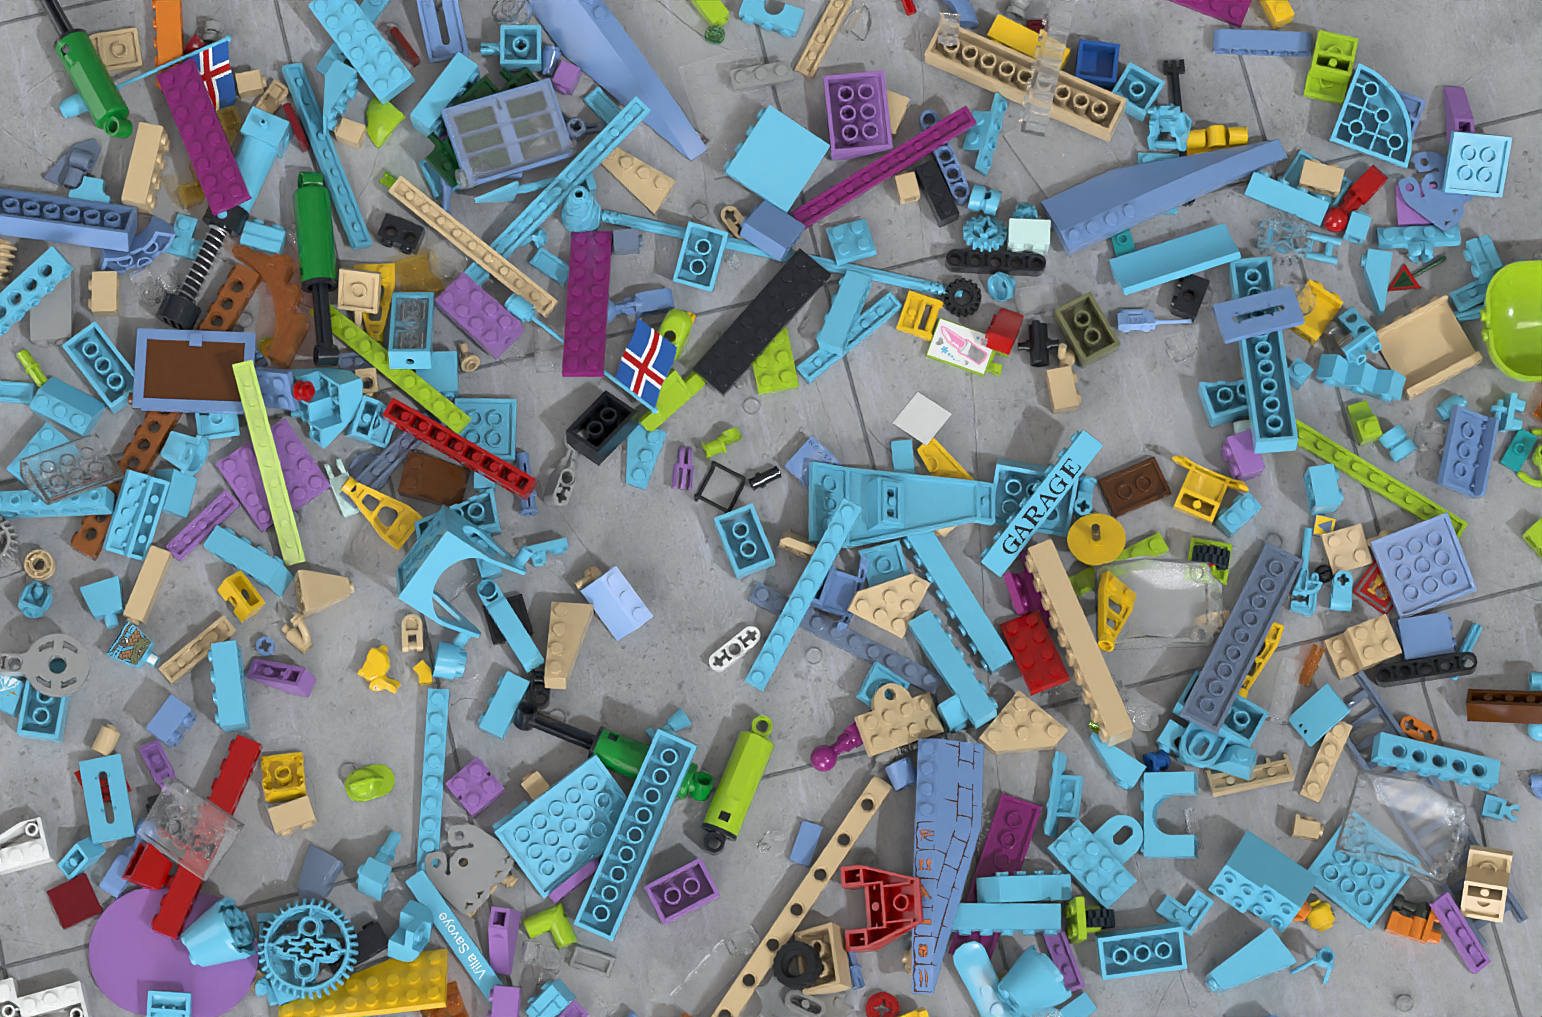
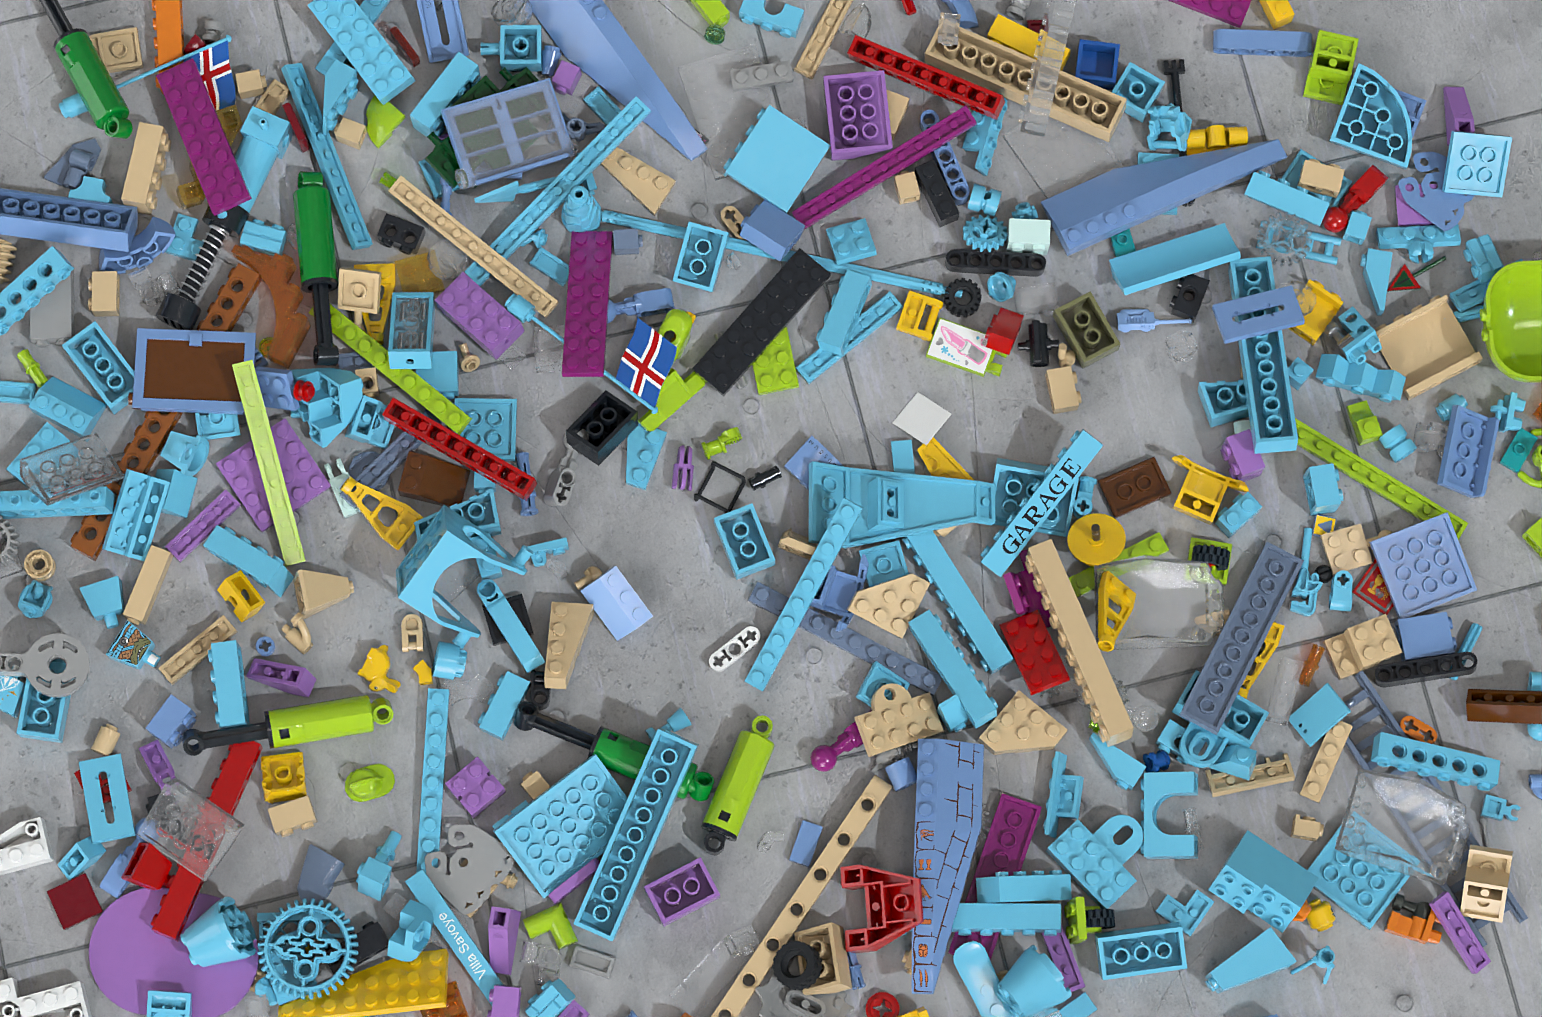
(299, 724): none -> lime piece
(926, 77): none -> red brick

